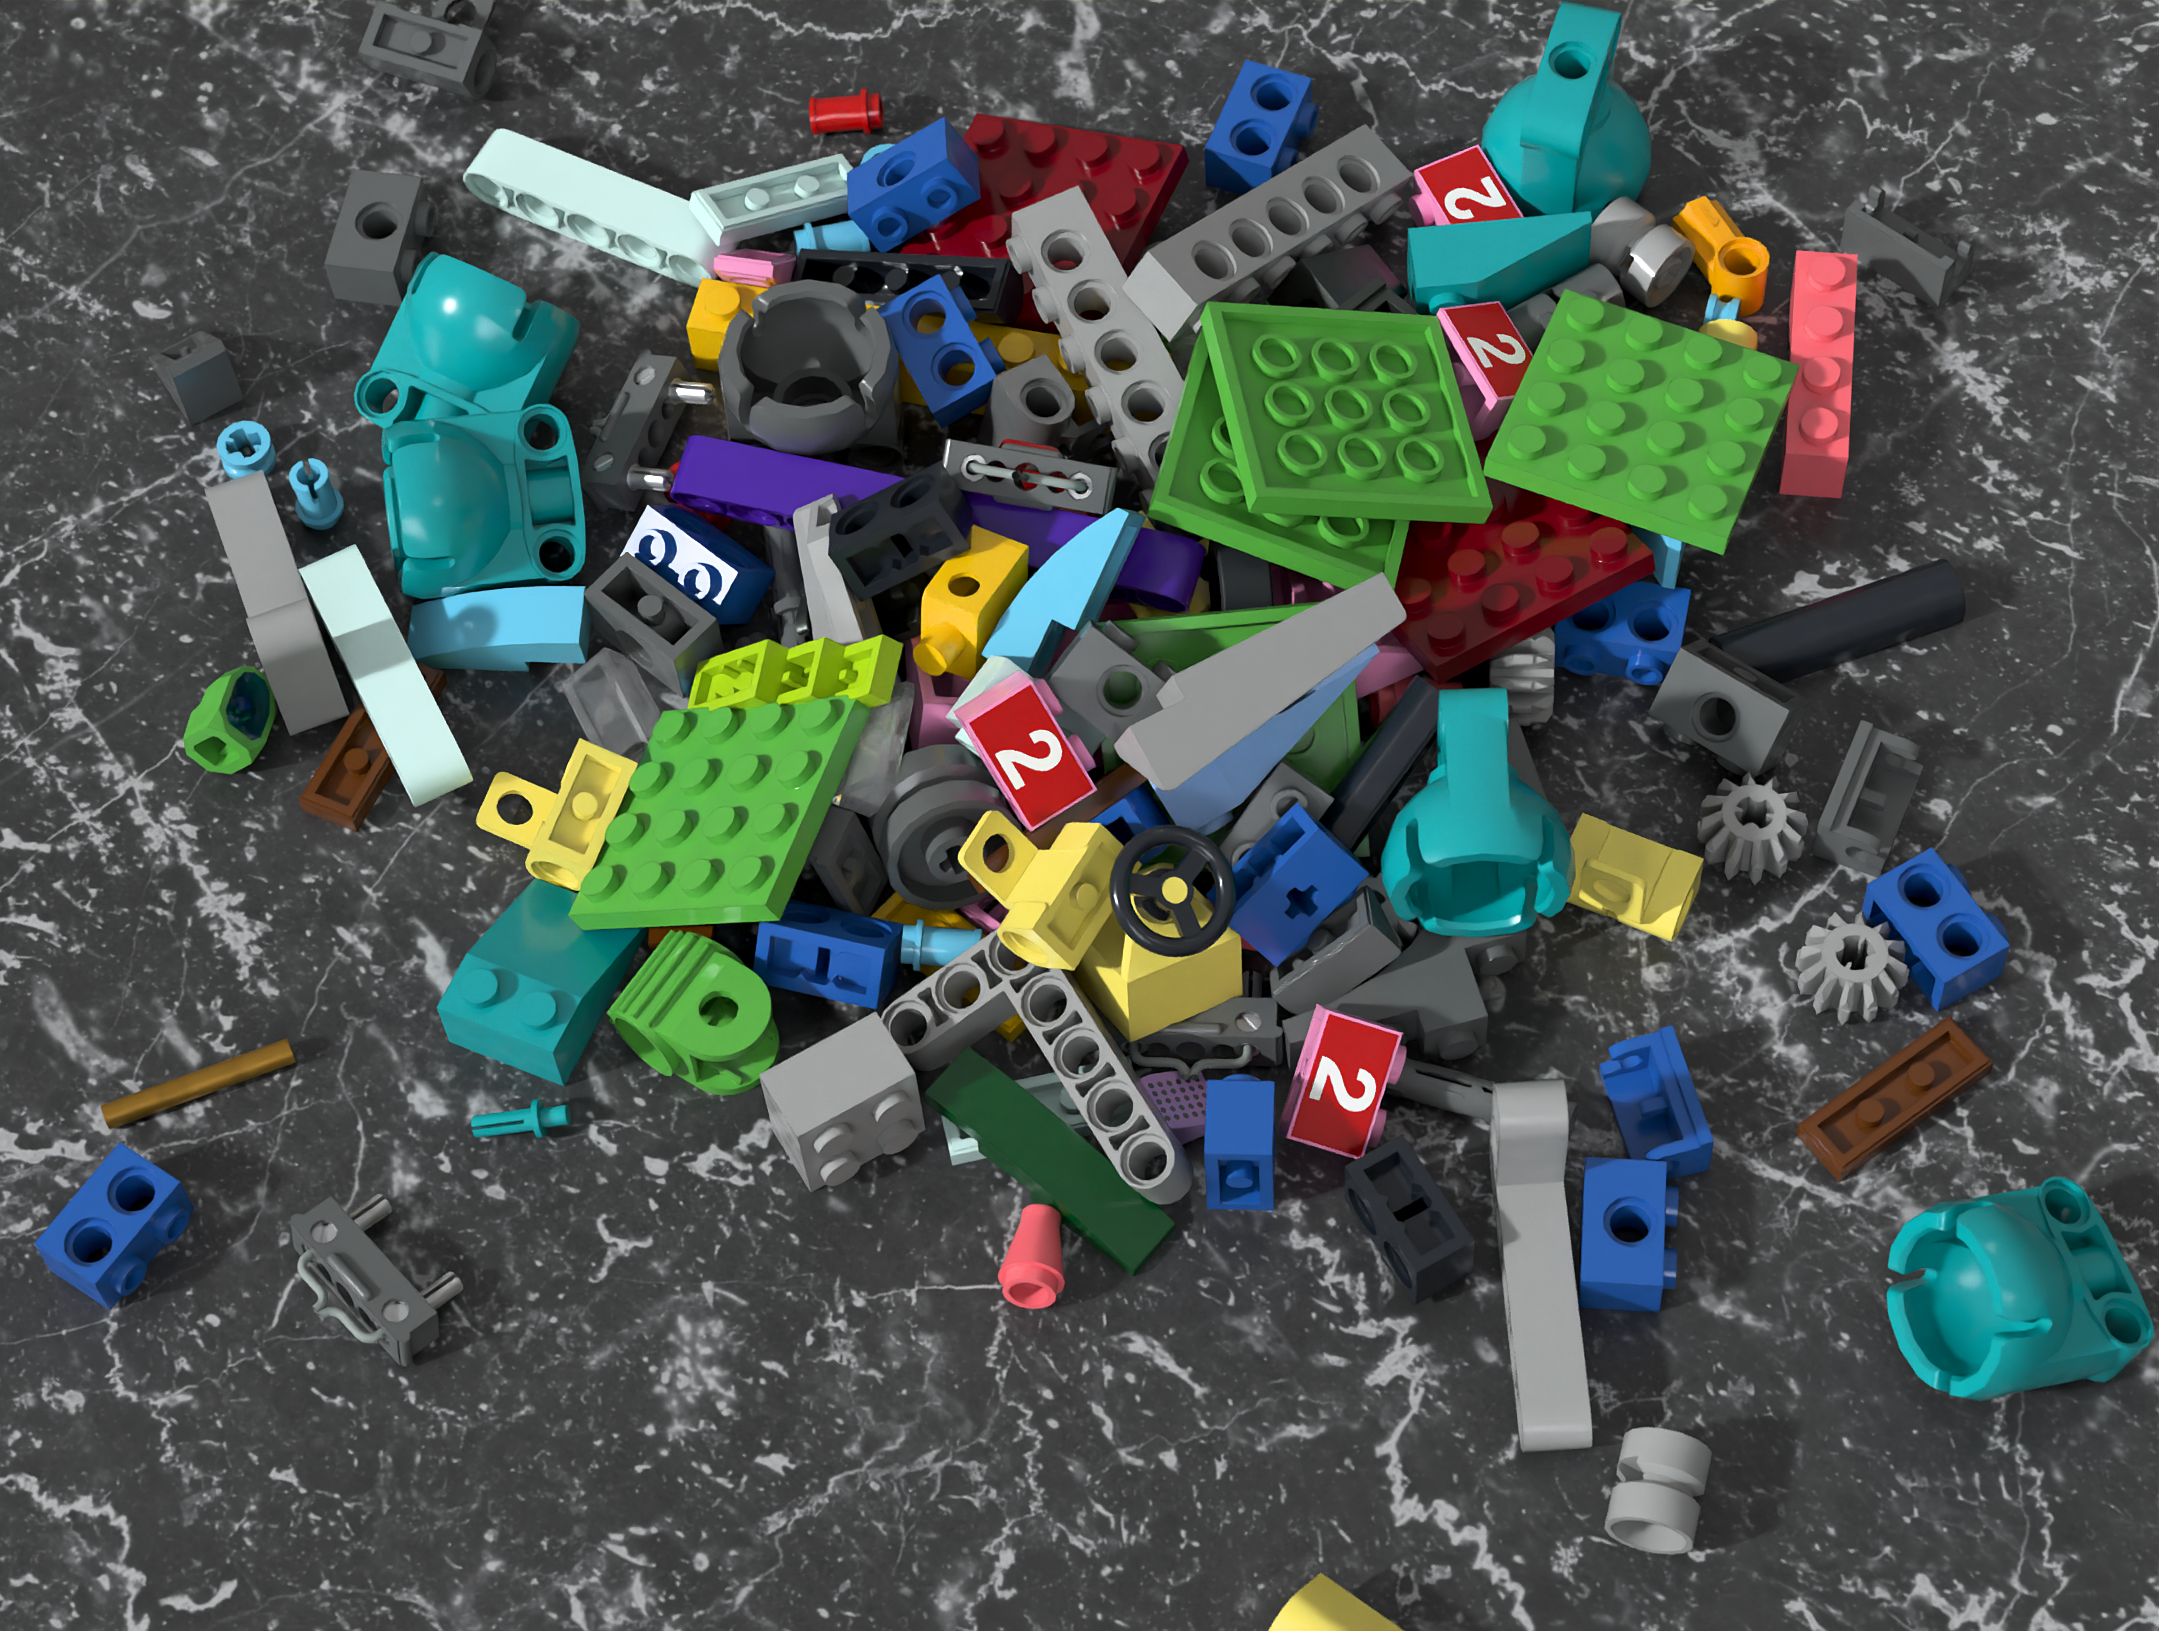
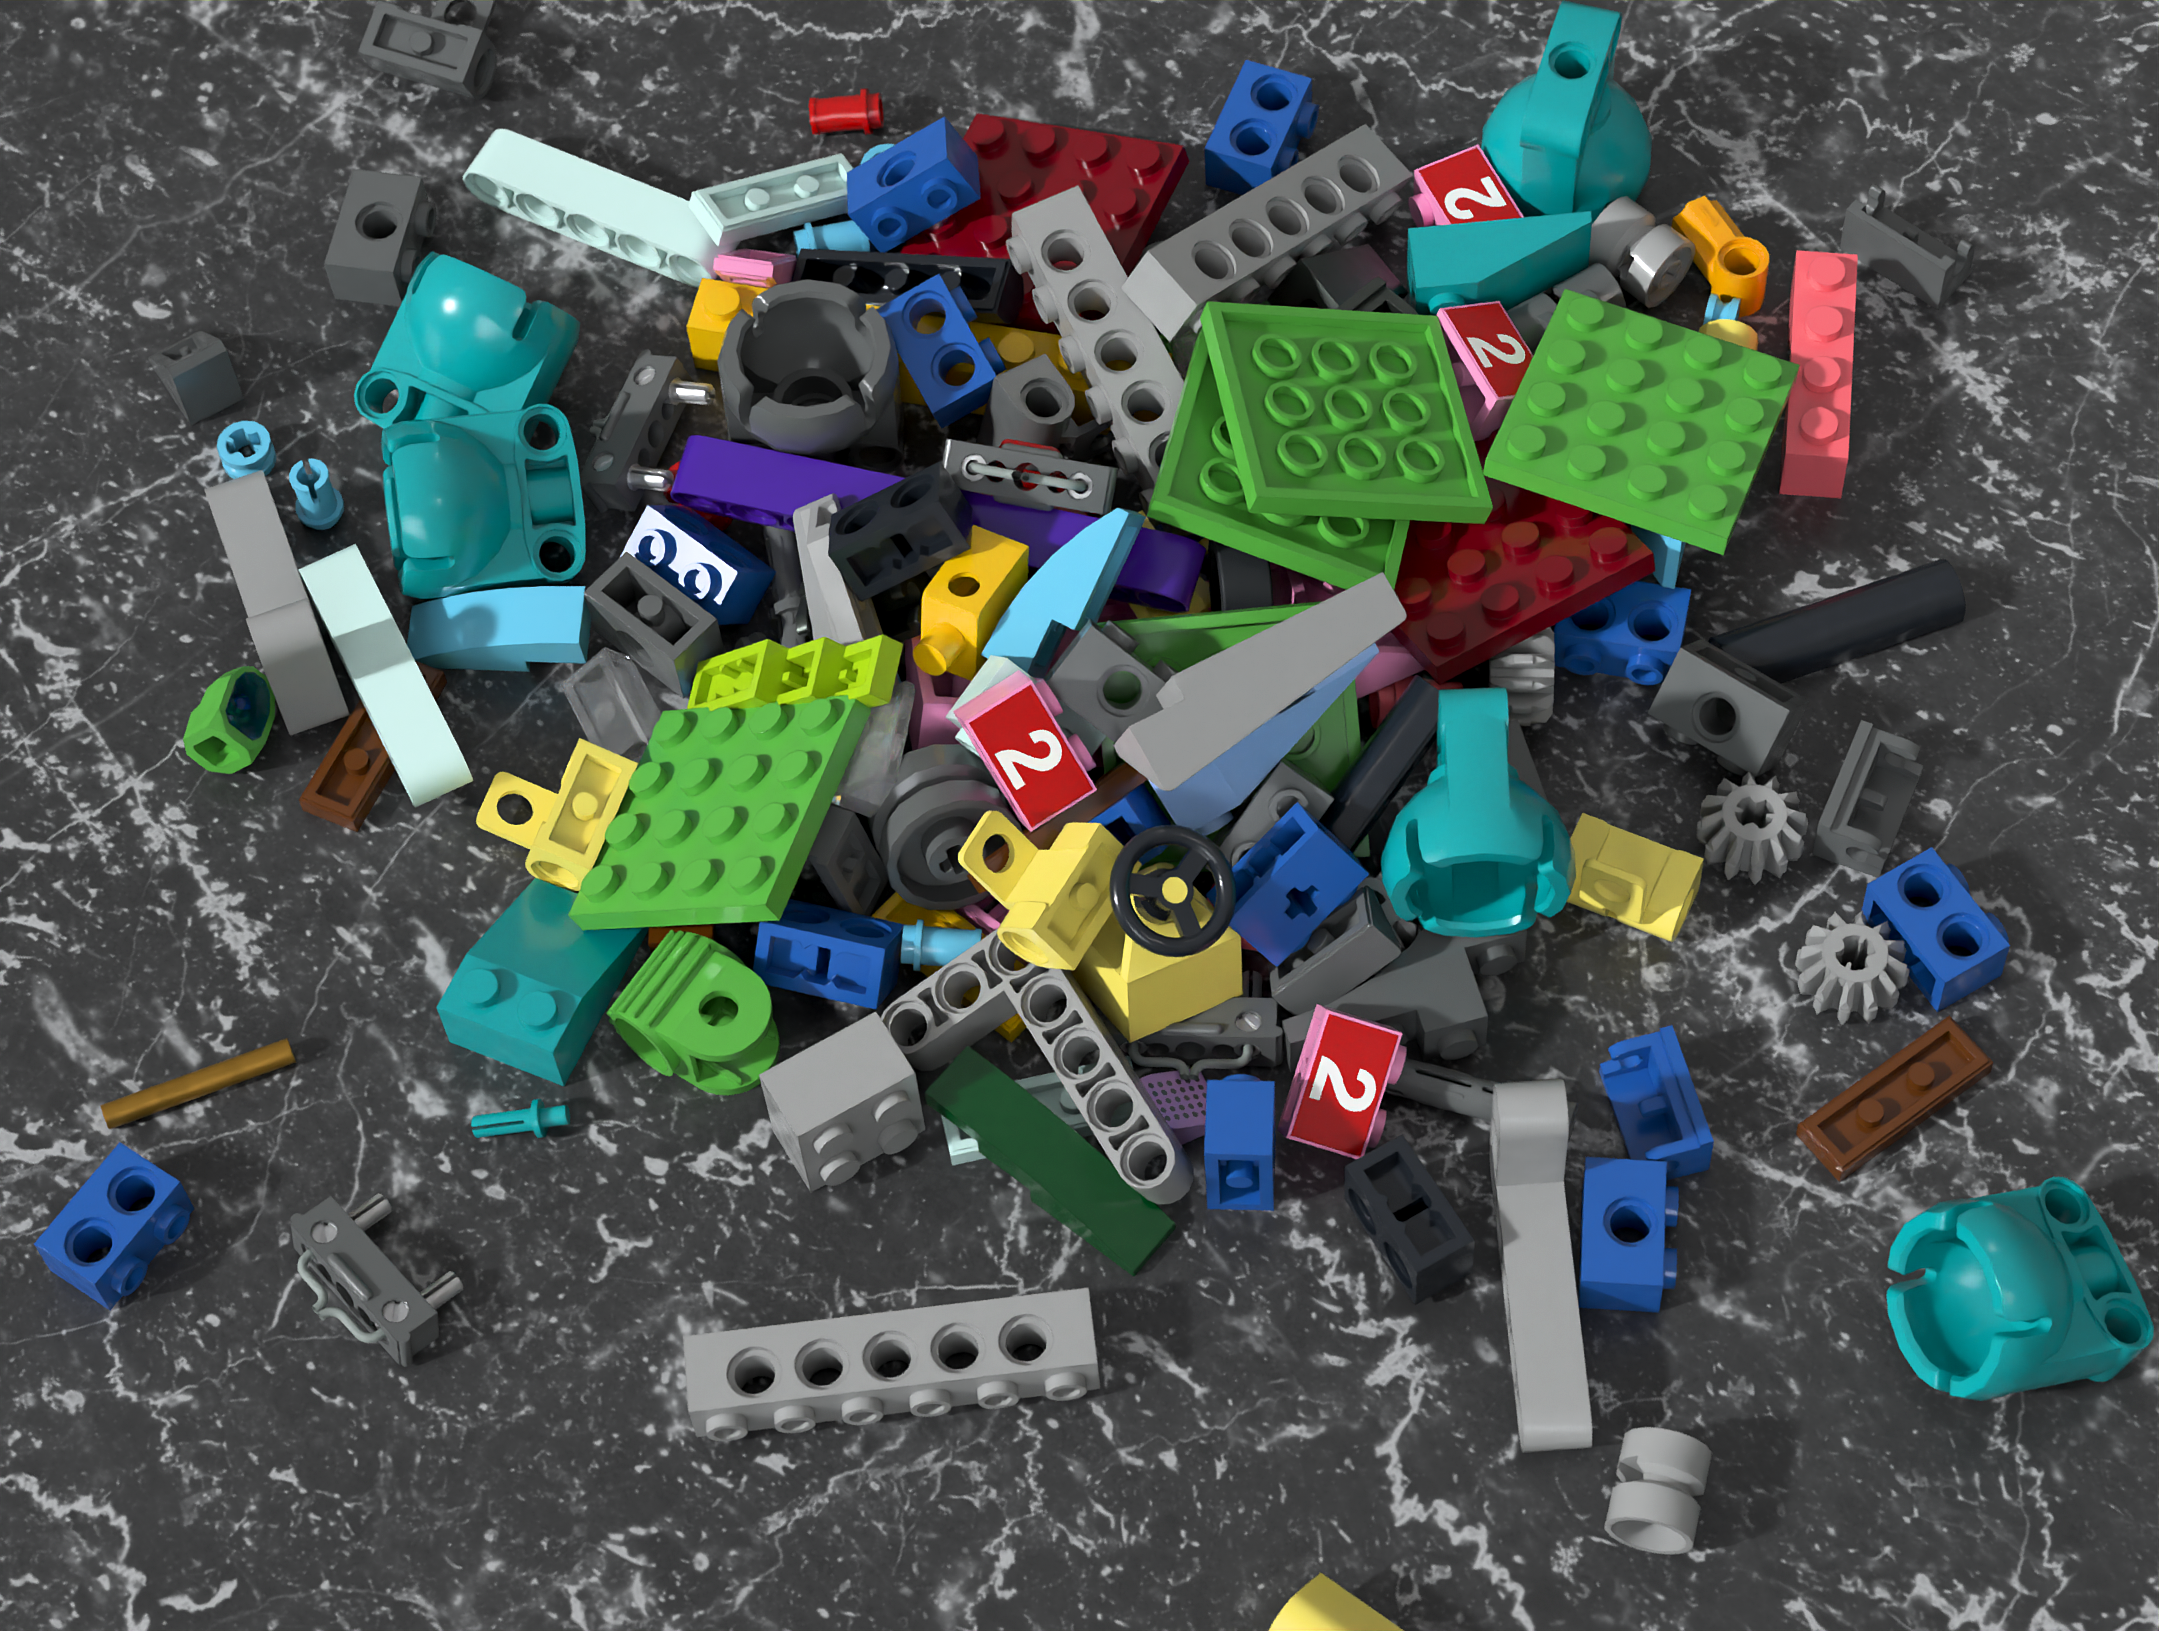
(860, 1344): none -> light grey brick
(1034, 1263): coral cone -> none

